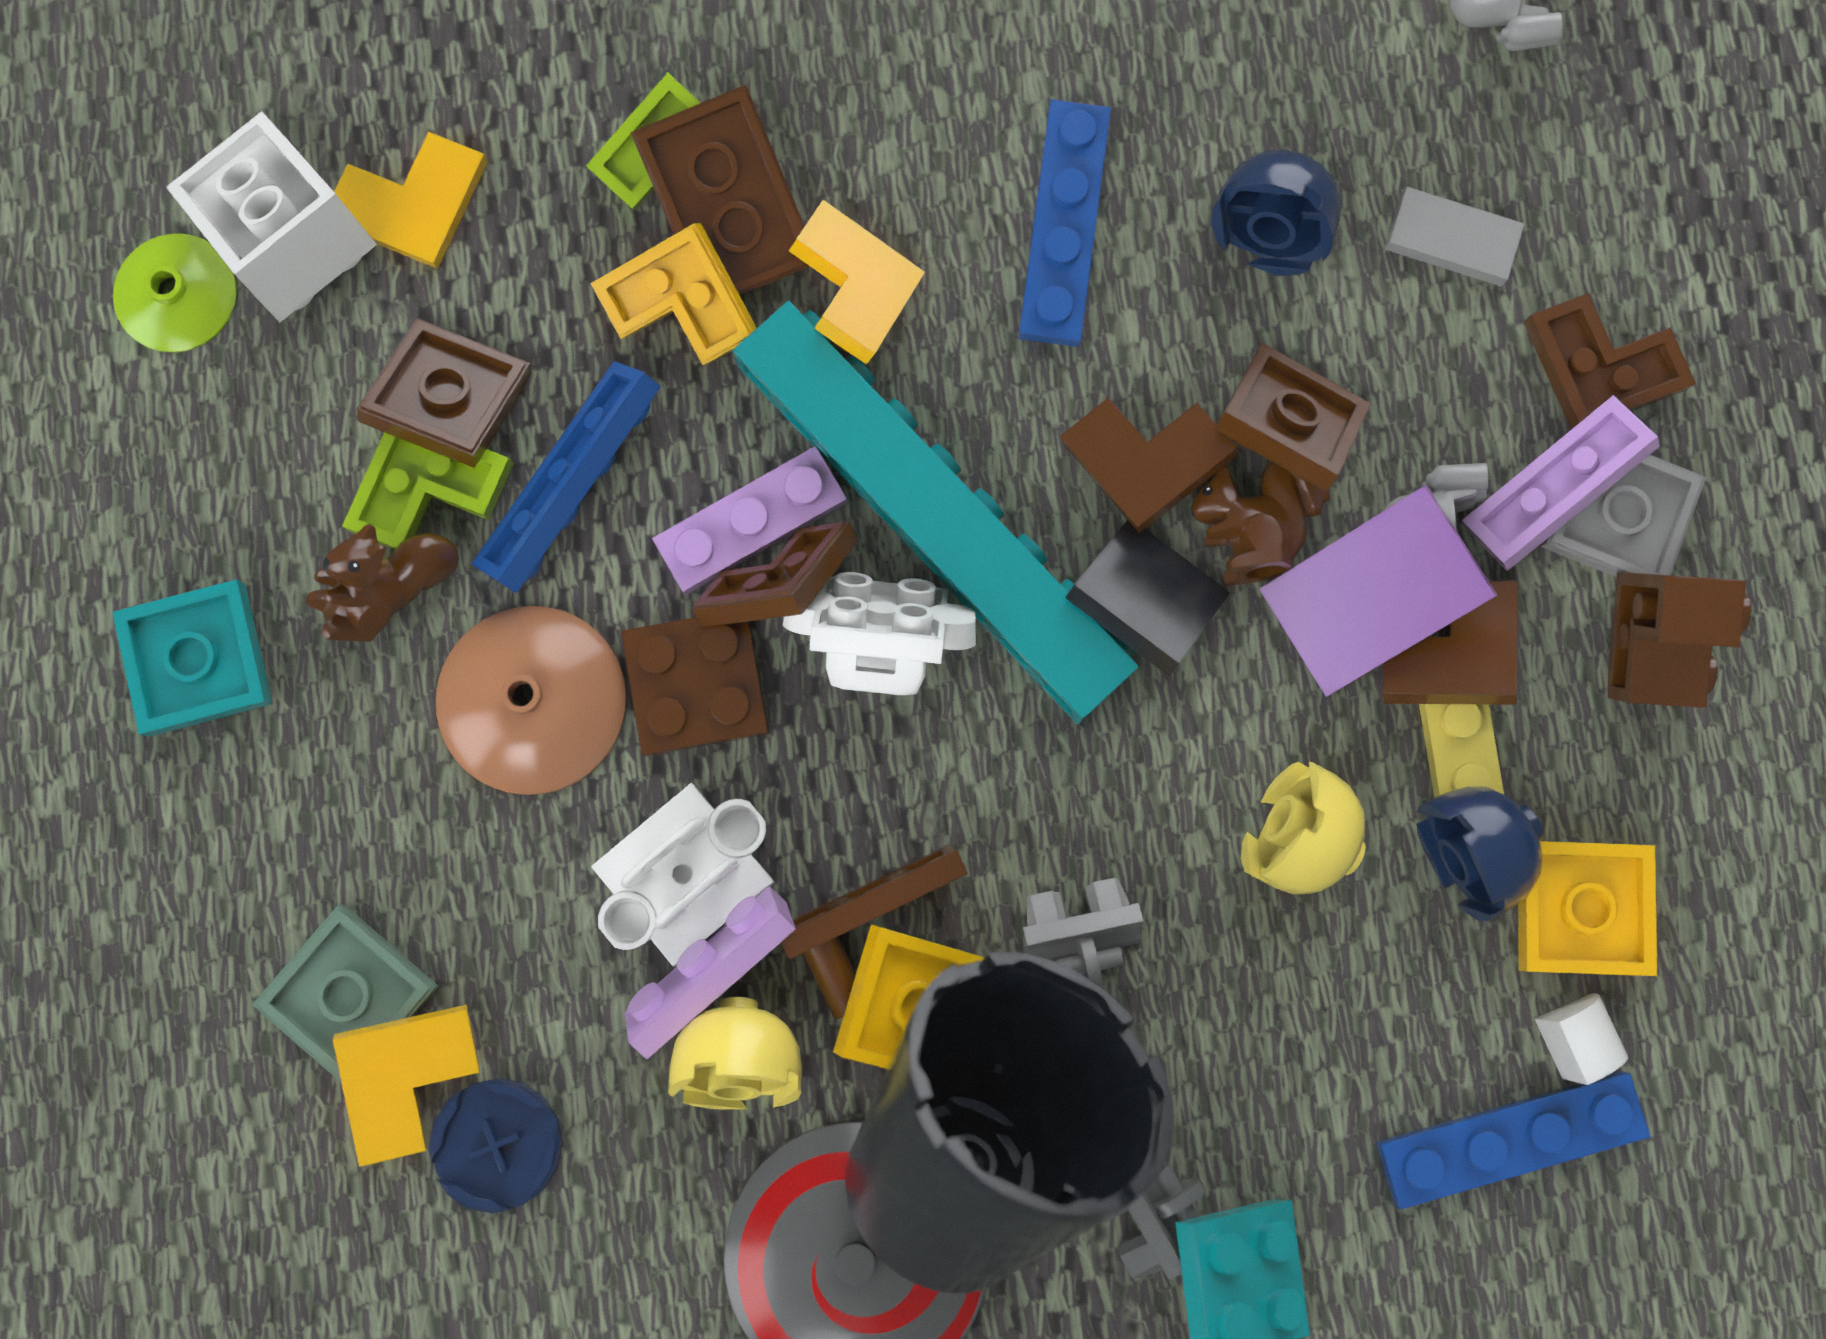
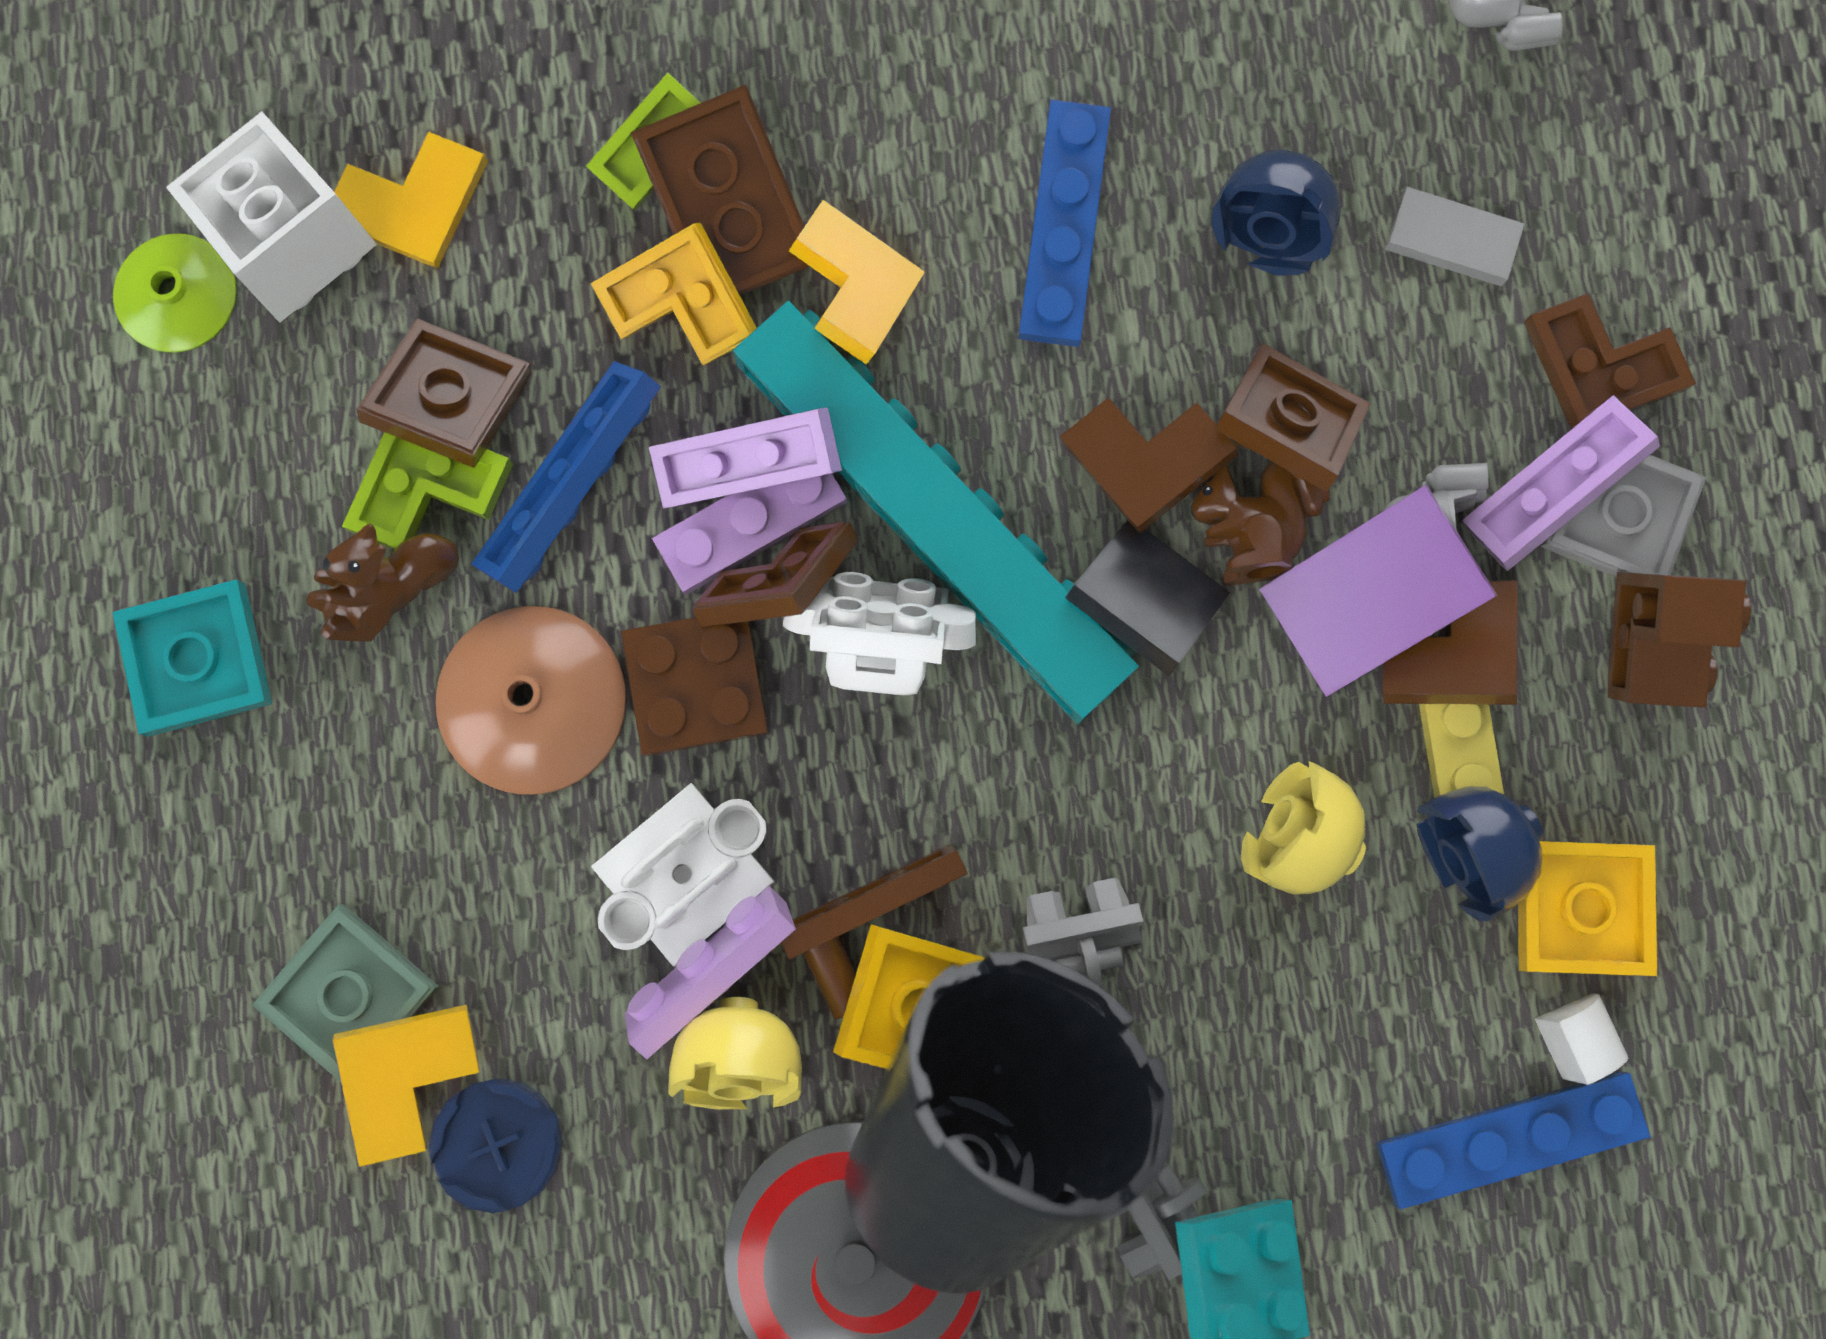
(745, 458): none -> lavender plate

